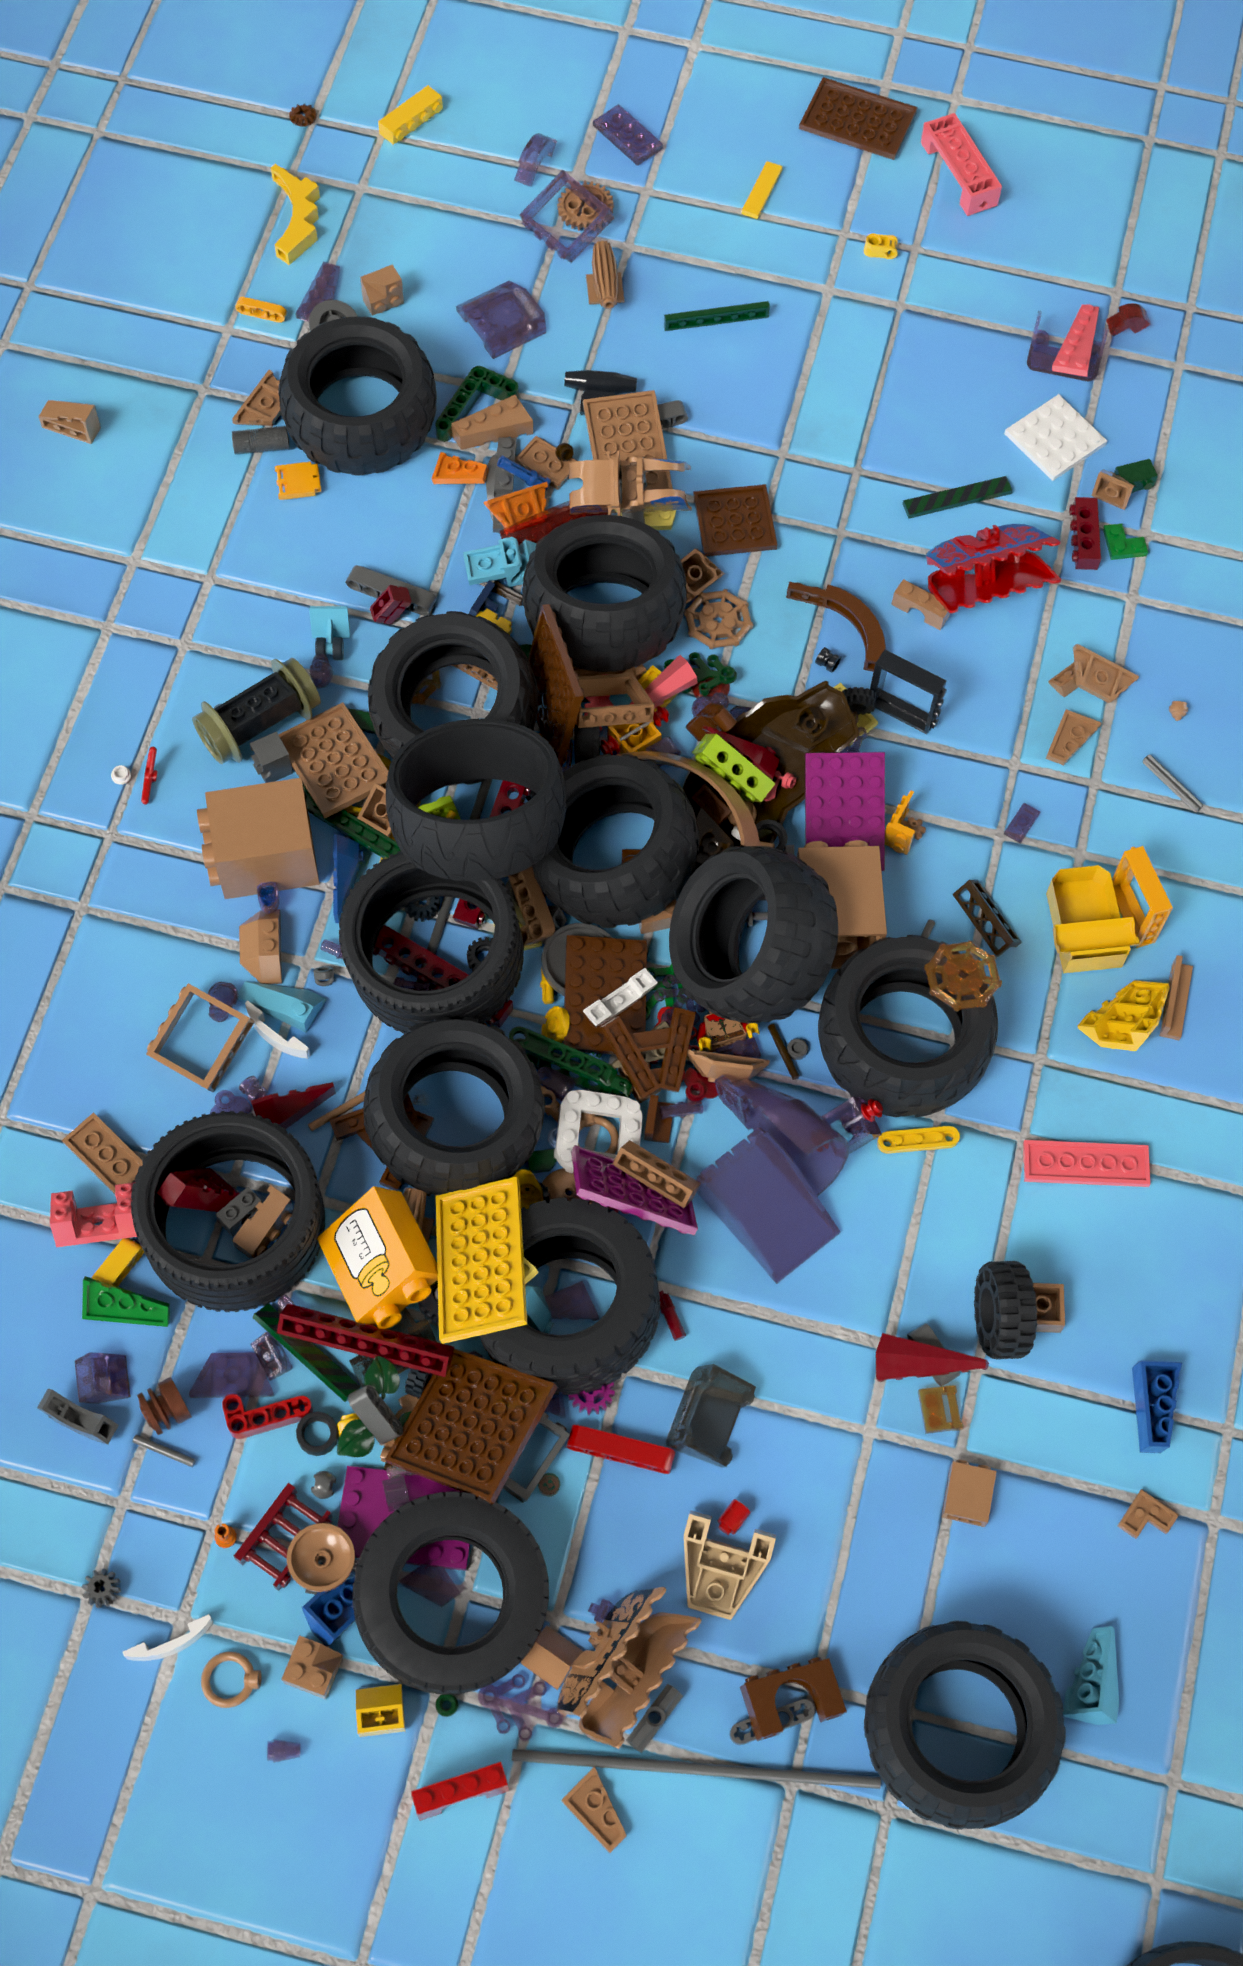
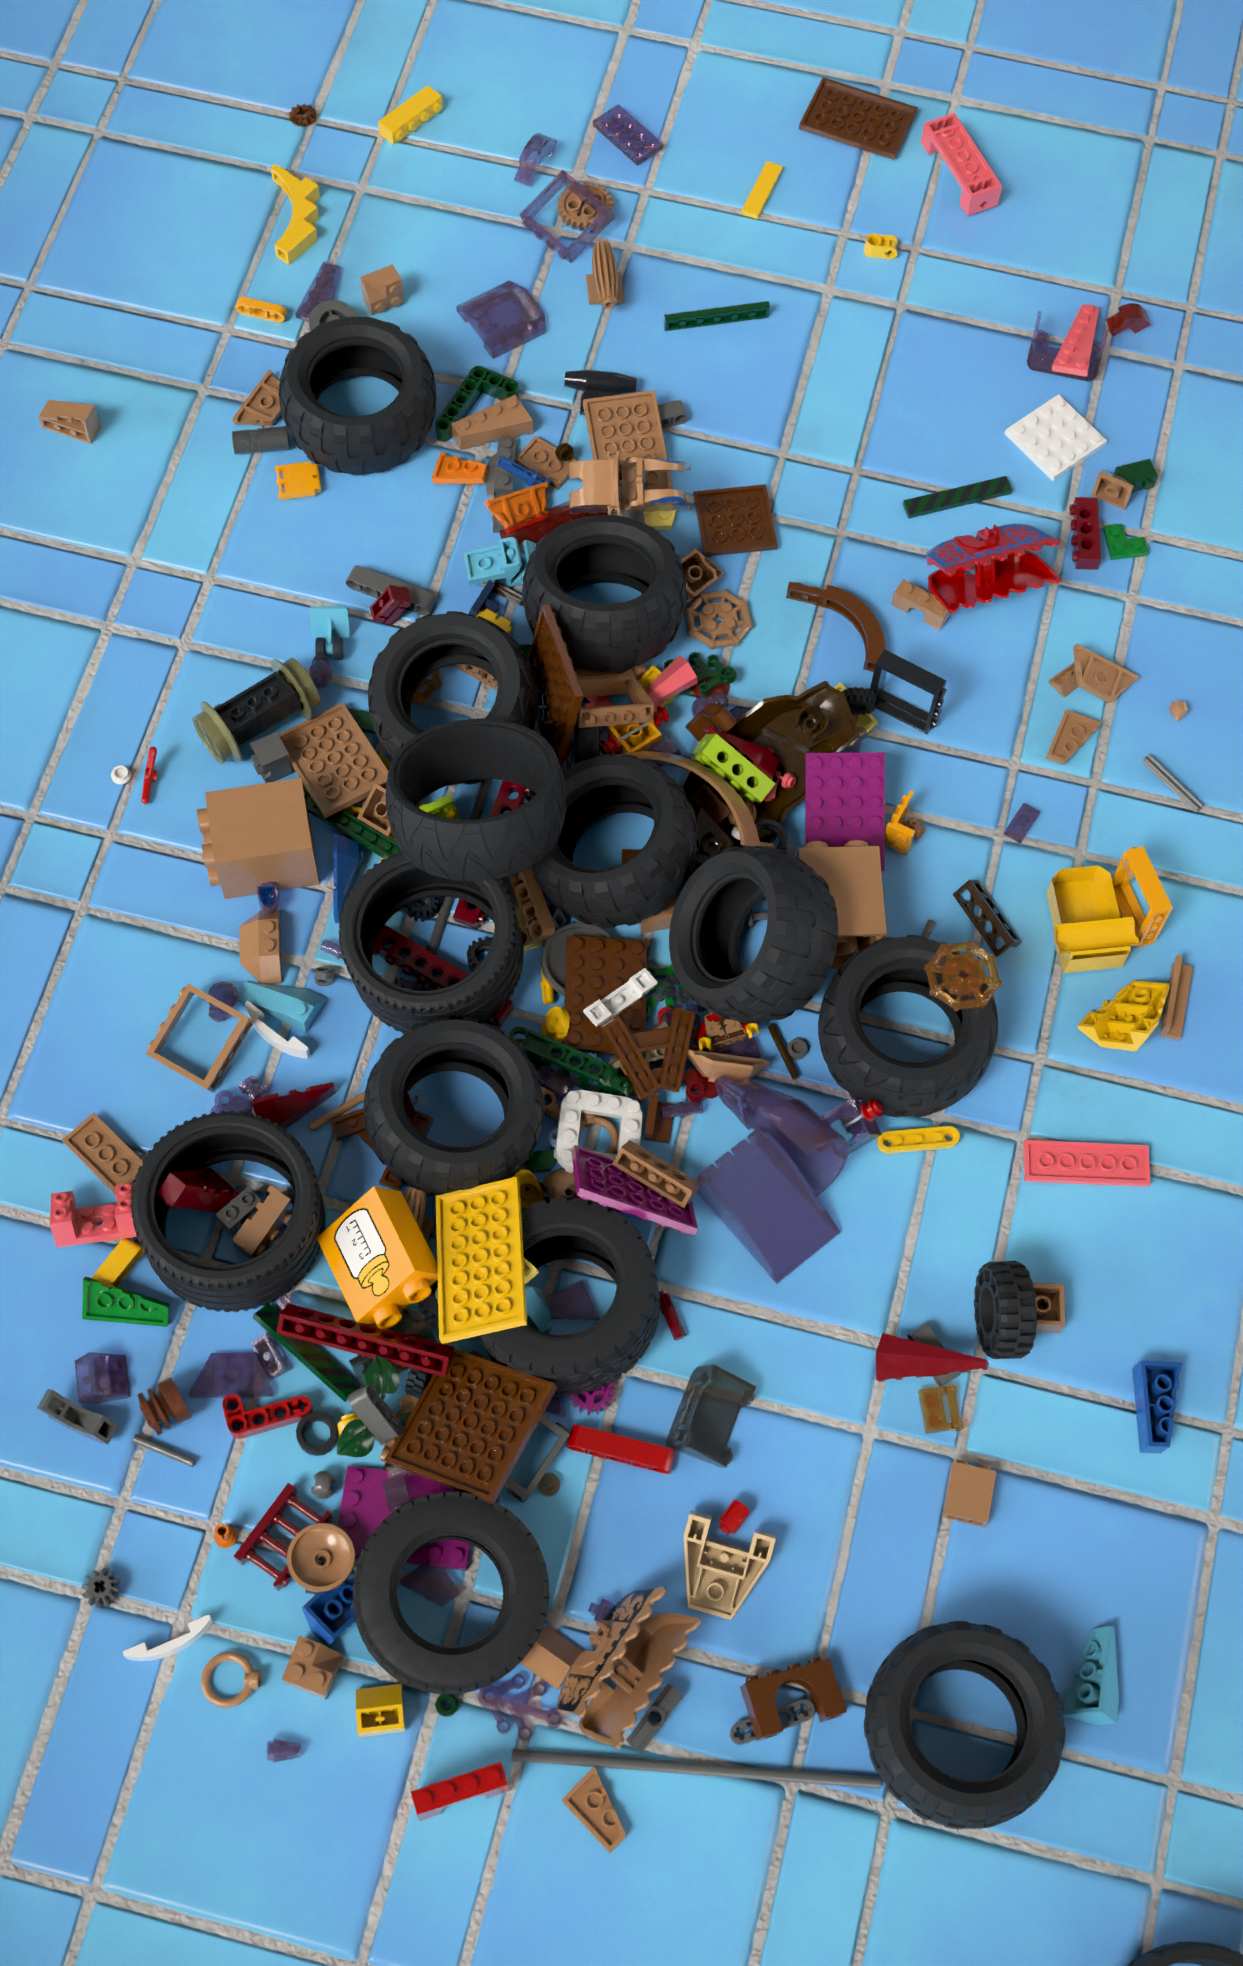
(828, 660): black wheel -> none
(1144, 1510): medium nougat tile -> none

